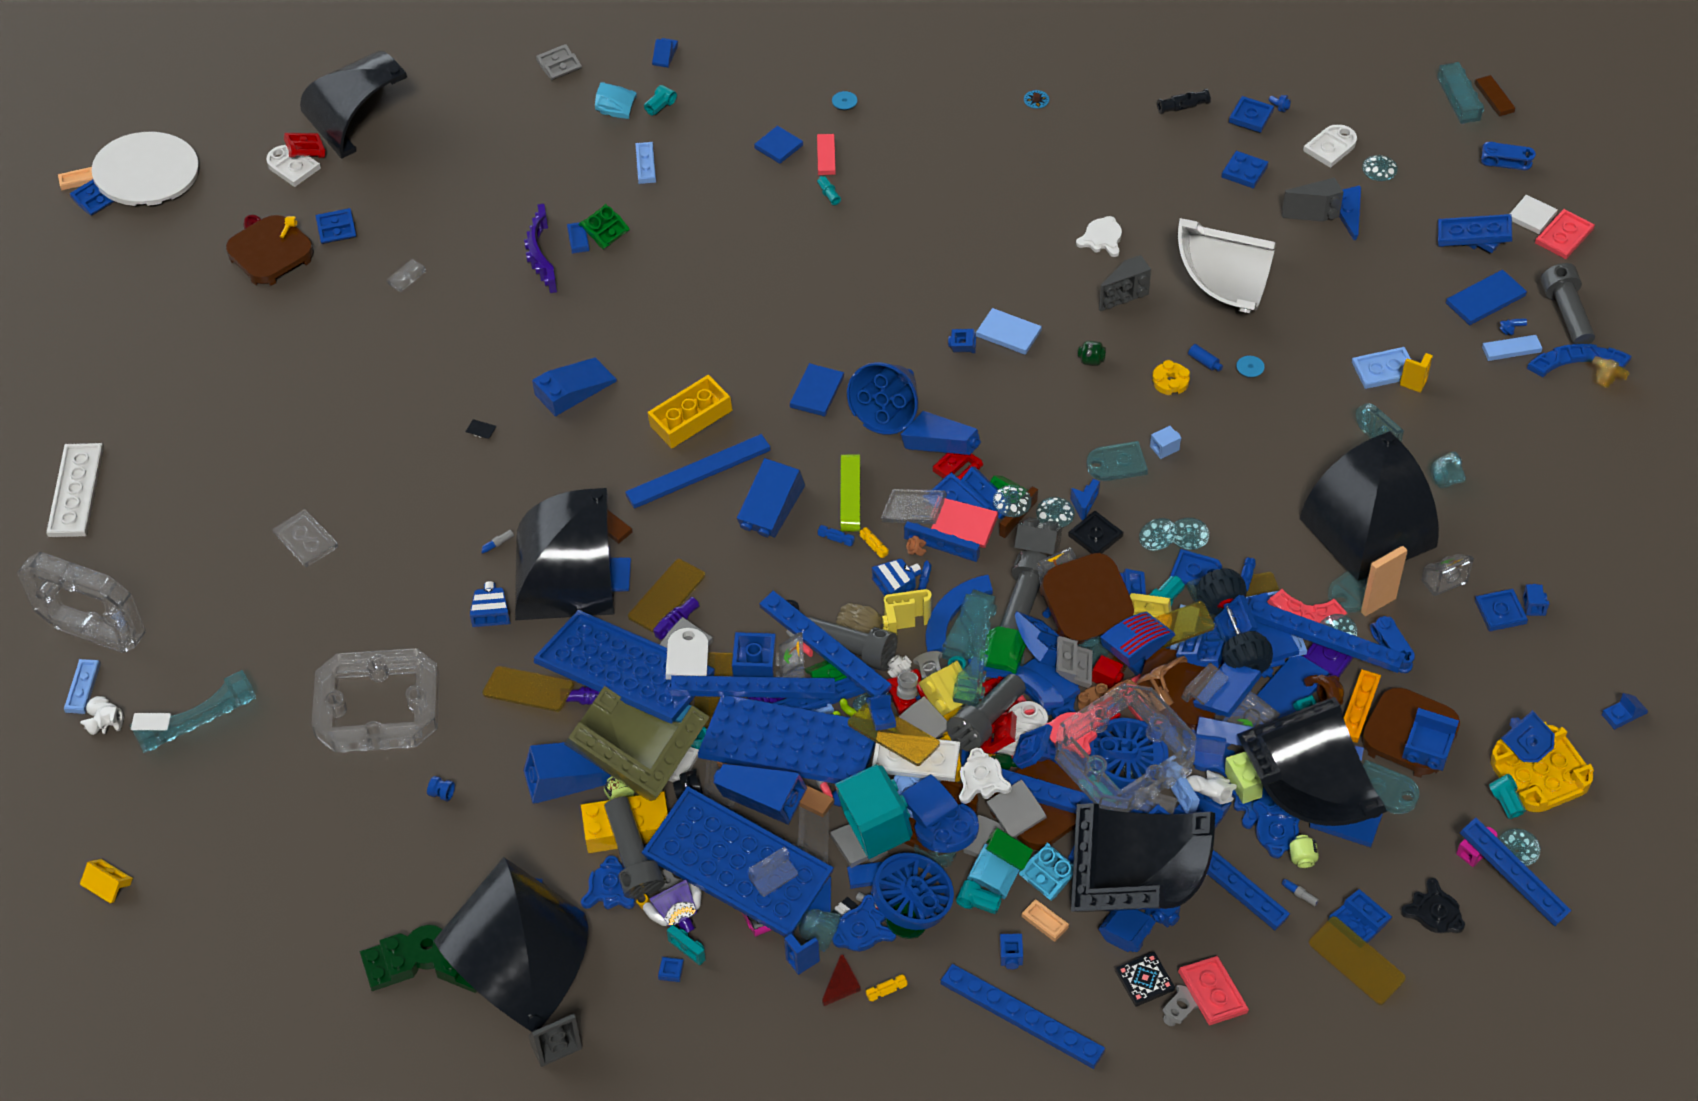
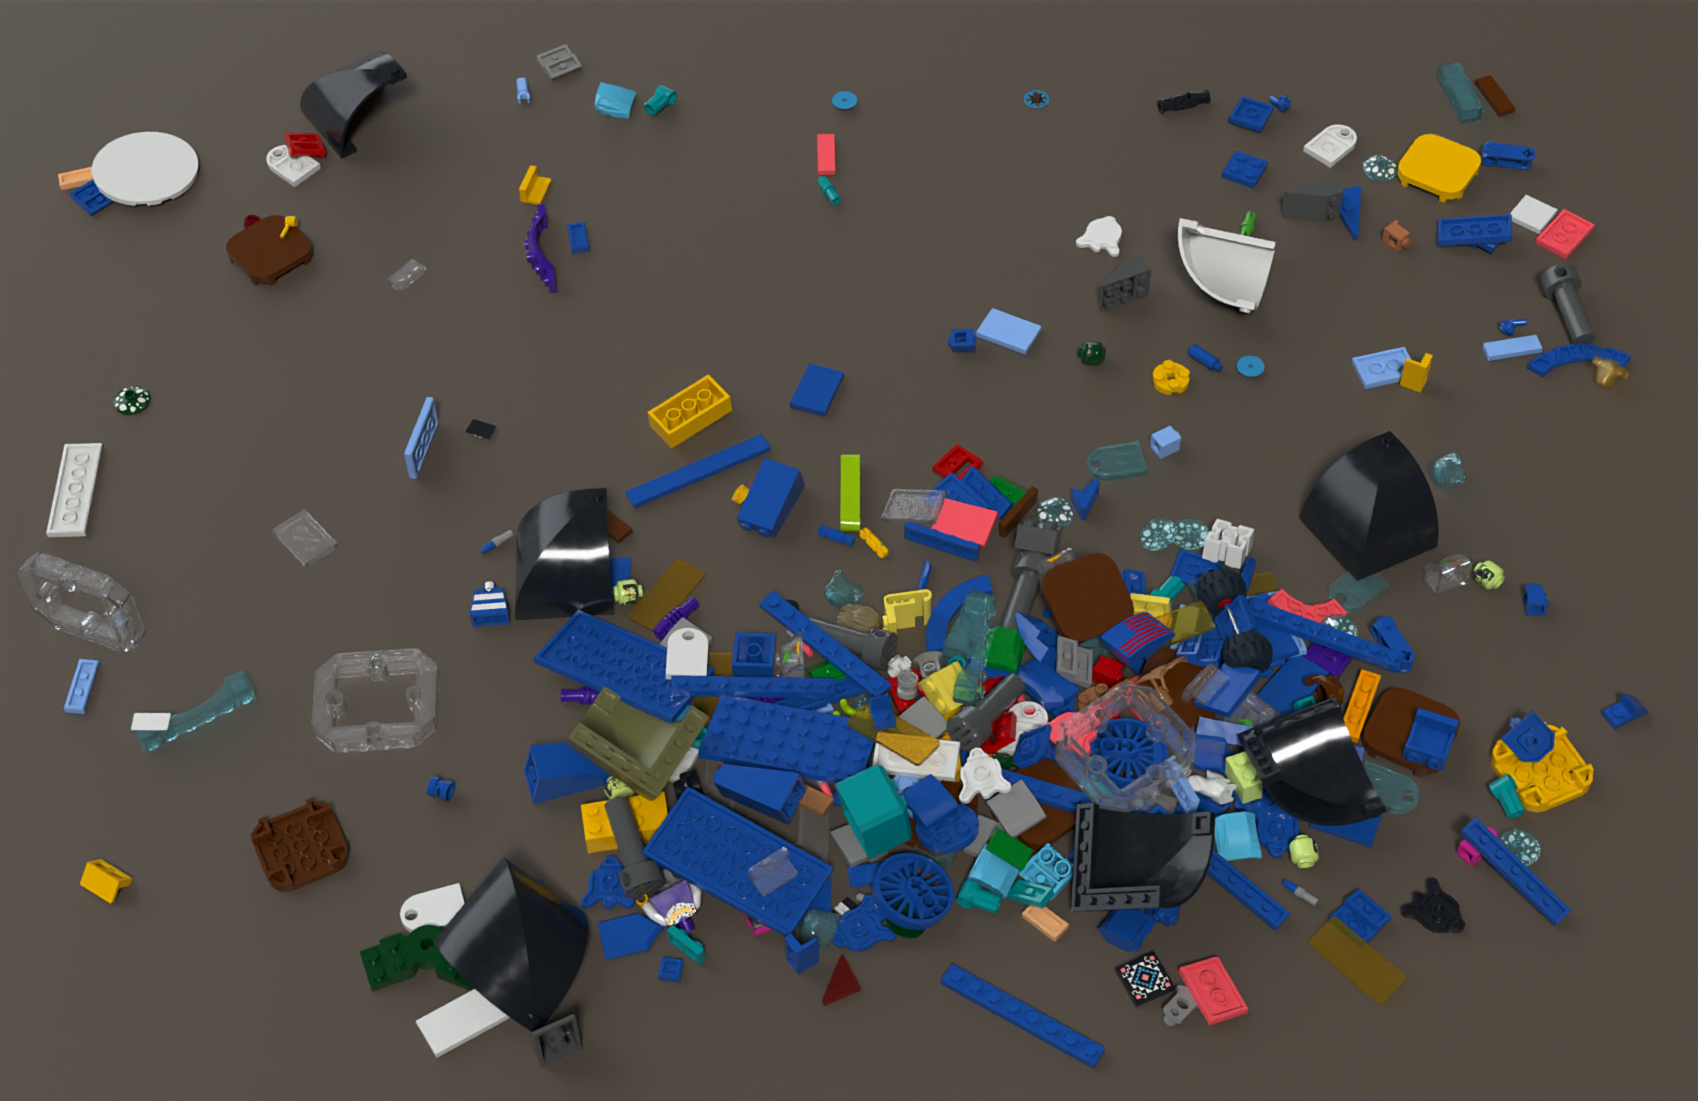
(104, 715): white animal -> none
(131, 400): none -> dark green dish
(300, 846): none -> reddish brown tile
(335, 225): blue slope -> none
(421, 438): none -> light blue tile
(432, 907): none -> white tile
(459, 1022): none -> white tile
(522, 90): none -> light blue bar
(528, 688): clear yellow piece -> none
(533, 187): none -> yellow panel
(571, 384): blue slope -> none
(604, 226): green slope -> none
(627, 592): none -> yellowish green head
(627, 935): none -> blue tile
(645, 163): light blue tile -> none
(664, 52): blue slope -> none
(740, 494): none -> yellow tile
(778, 144): blue tile -> none
(840, 591): none -> clear light blue hair
(883, 397): blue cone -> none
(886, 987): yellow axle -> none
(895, 577): blue torso -> none
(916, 546): nougat plate -> none
(940, 434): blue slope -> none
(1011, 950): blue brick -> none
(1012, 506): clear light blue dish -> none
(1030, 893): none -> teal plate
(1095, 533): black tile -> none
(1228, 543): none -> white brick
(1237, 836): none -> medium azure slope
(1247, 226): none -> bright green pin
(1375, 422): clear light blue tile -> none
(1383, 580): light nougat tile -> none
(1396, 236): none -> nougat brick
(1439, 166): none -> yellow tile
(1486, 297): blue tile -> none
(1489, 575): none -> yellowish green head
(1501, 610): blue tile -> none

